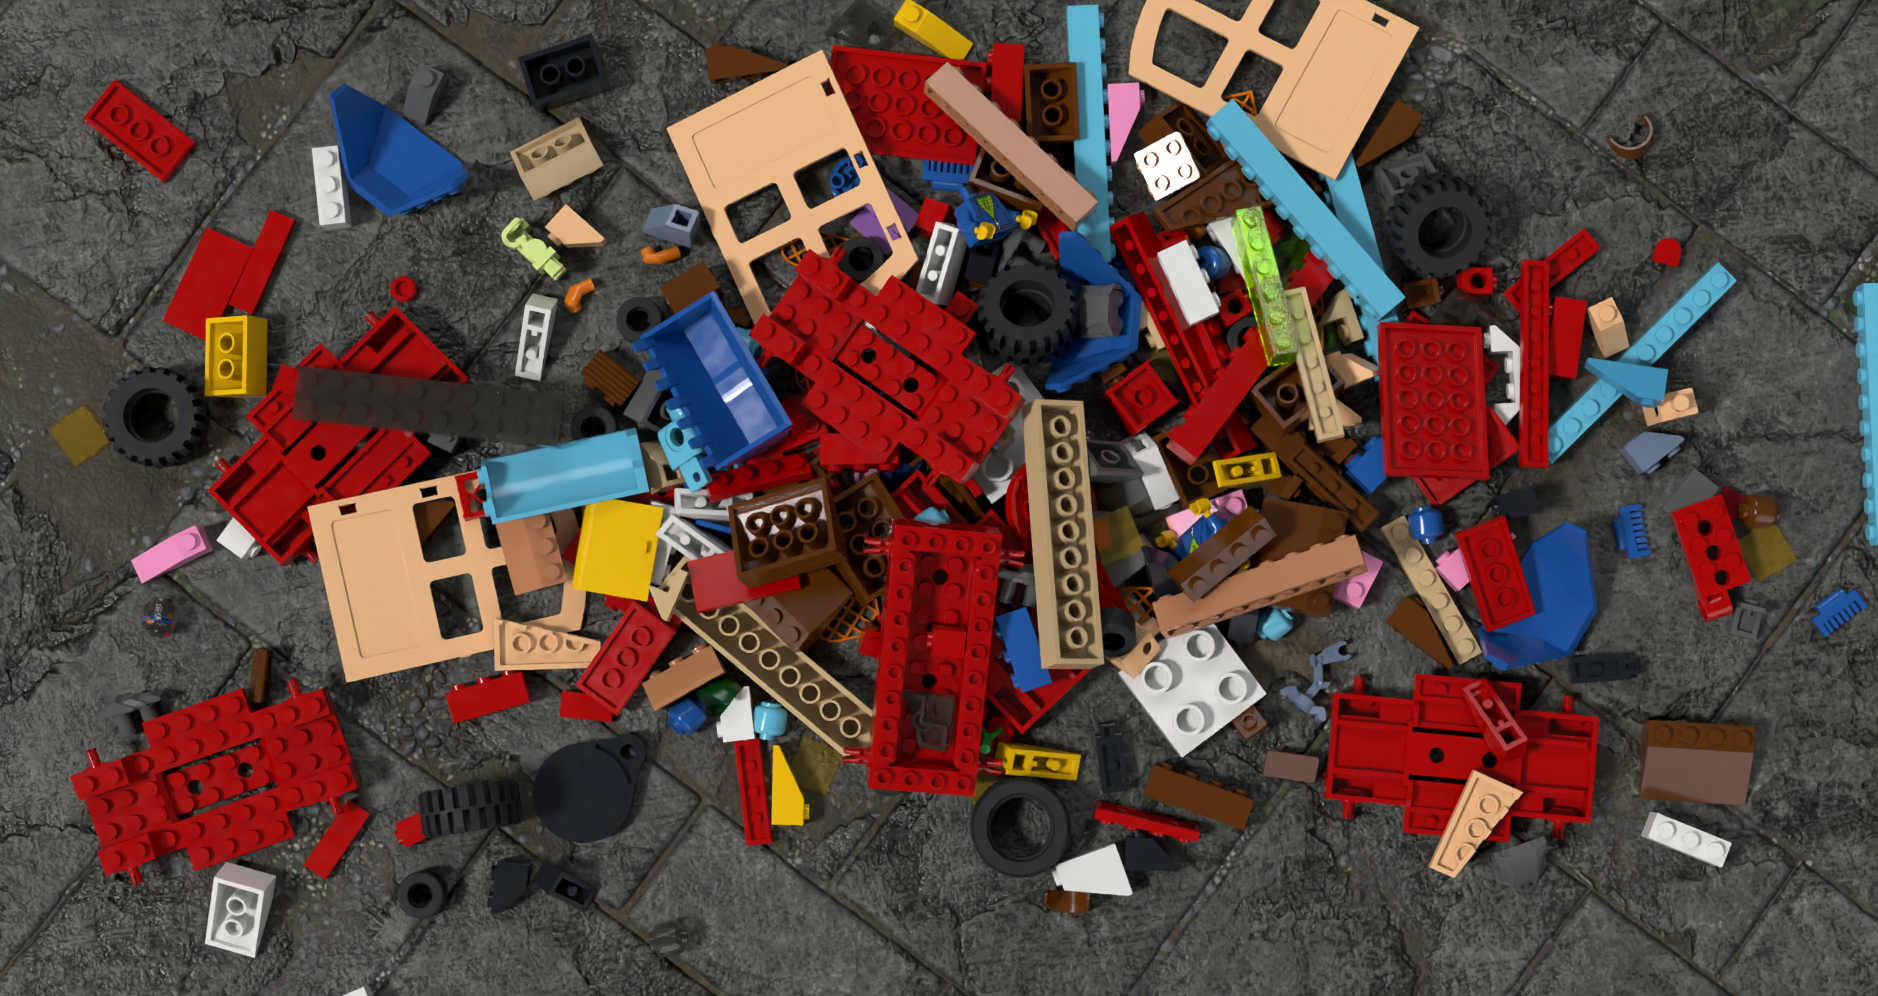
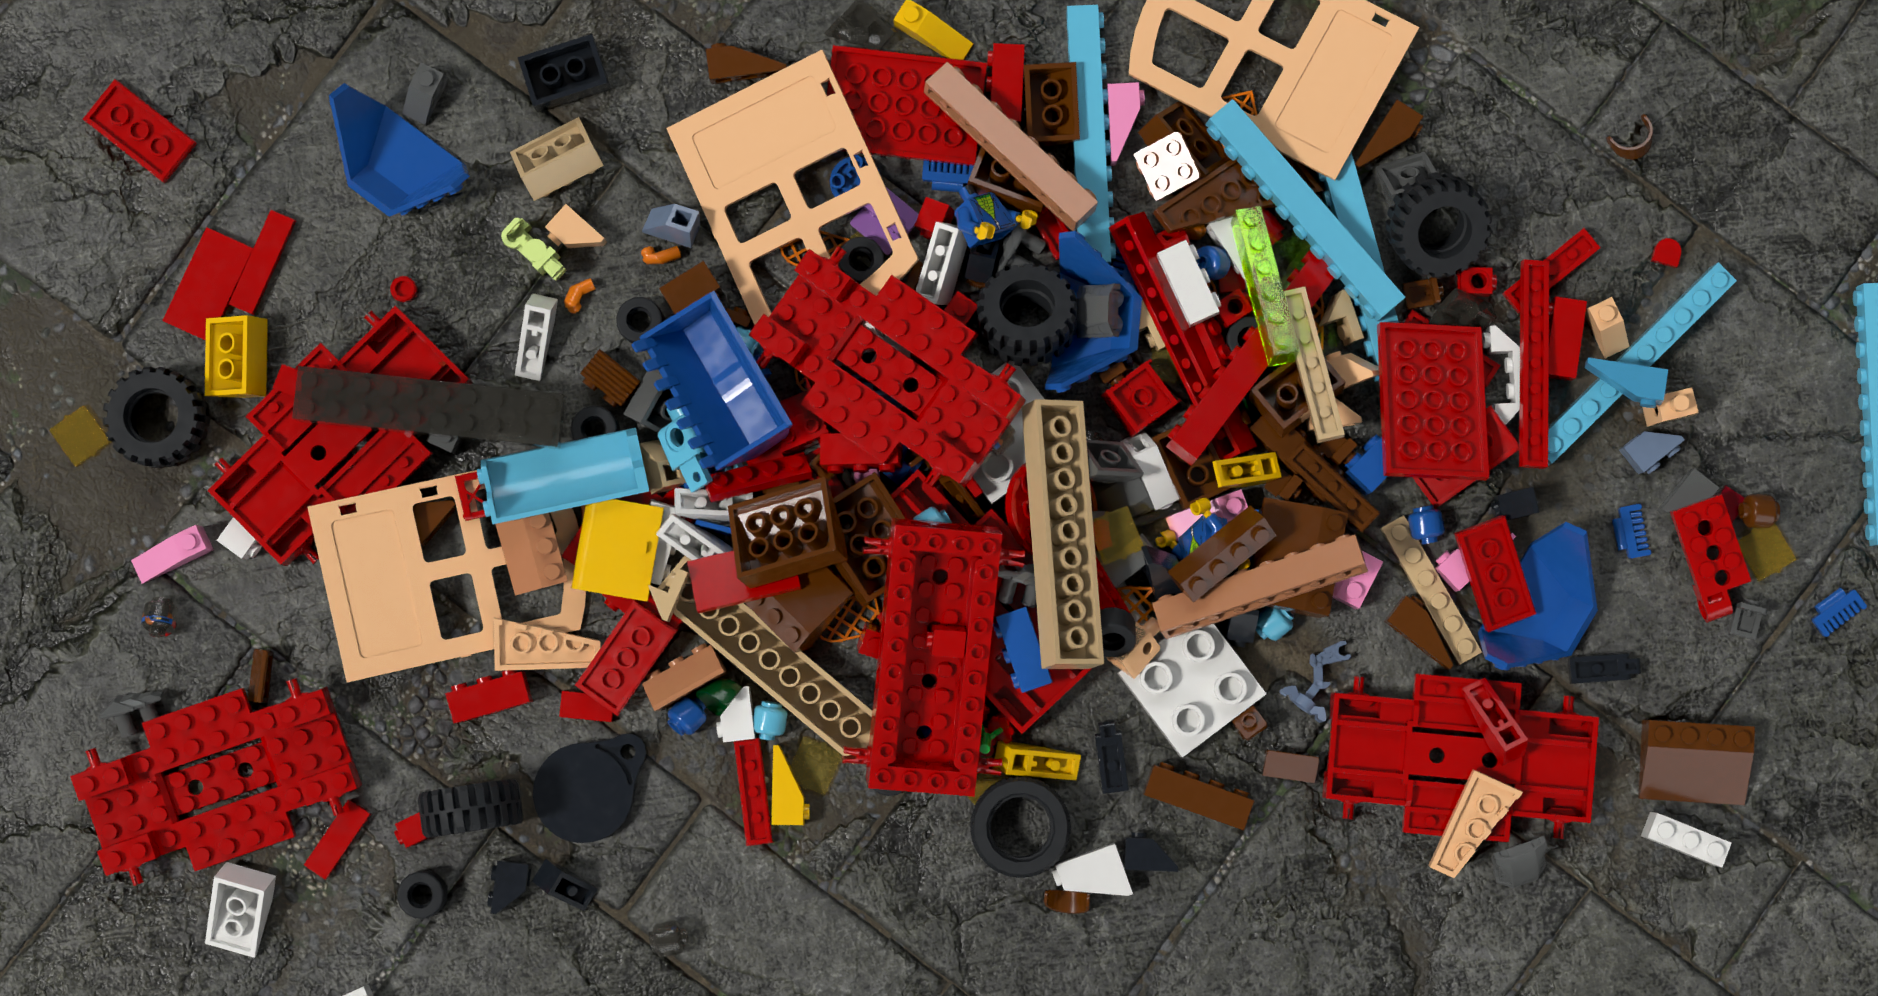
(331, 188): white brick -> none
(932, 717): clear smoke slope -> none
(1155, 823): red plate -> none

